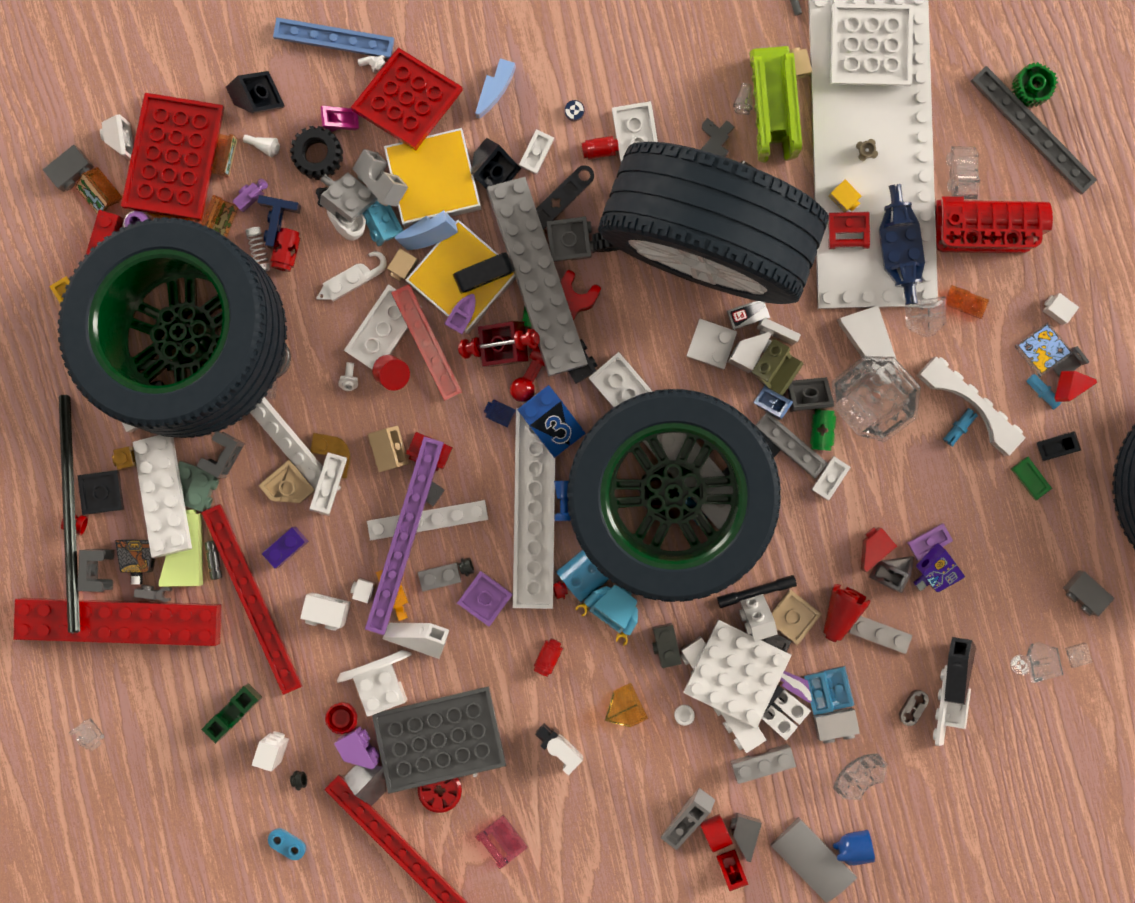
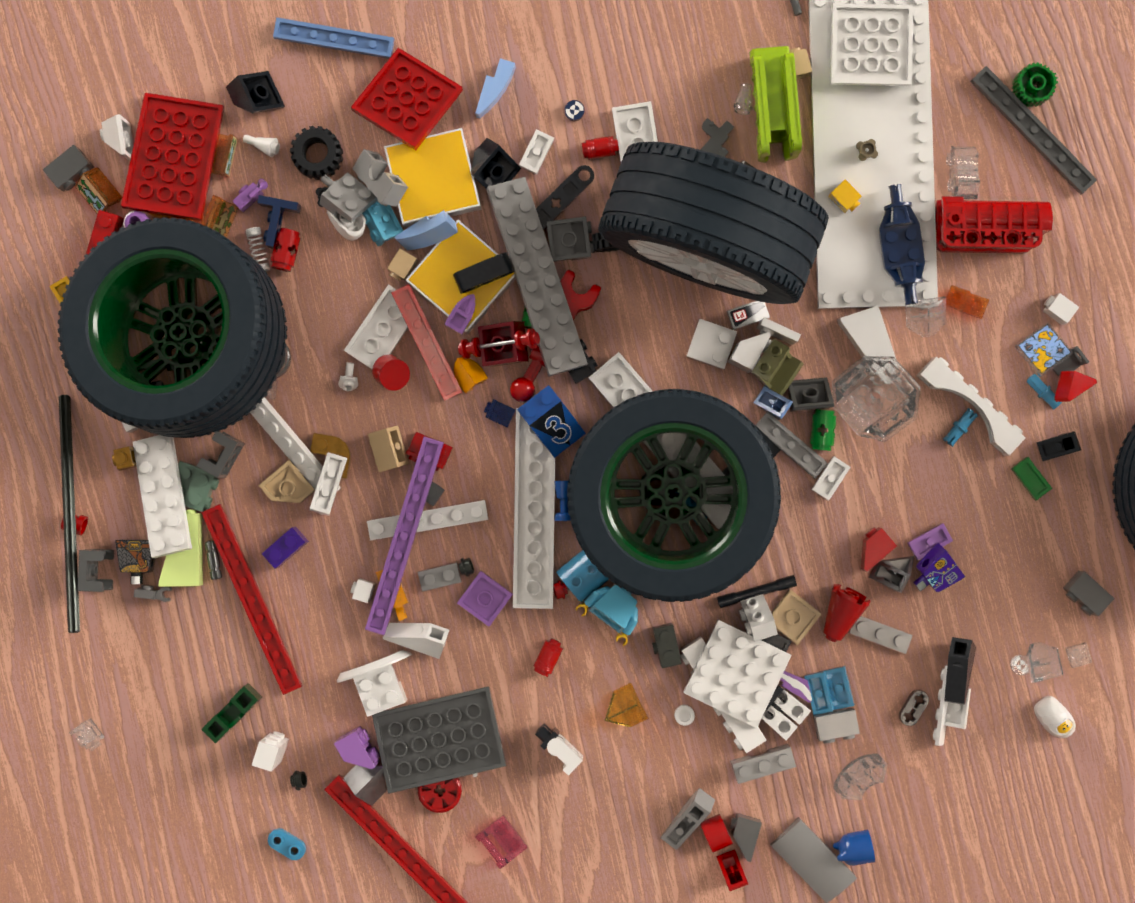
(100, 492): black plate -> none
(119, 622): red brick -> none
(325, 610): white brick -> none
(339, 118): dark pink slope -> none
(341, 718): red hair -> none
(351, 279): white plate -> none
(375, 62): white plate -> none
(468, 374): none -> light orange brick
(849, 223): red plate -> none
(1054, 717): none -> white piece

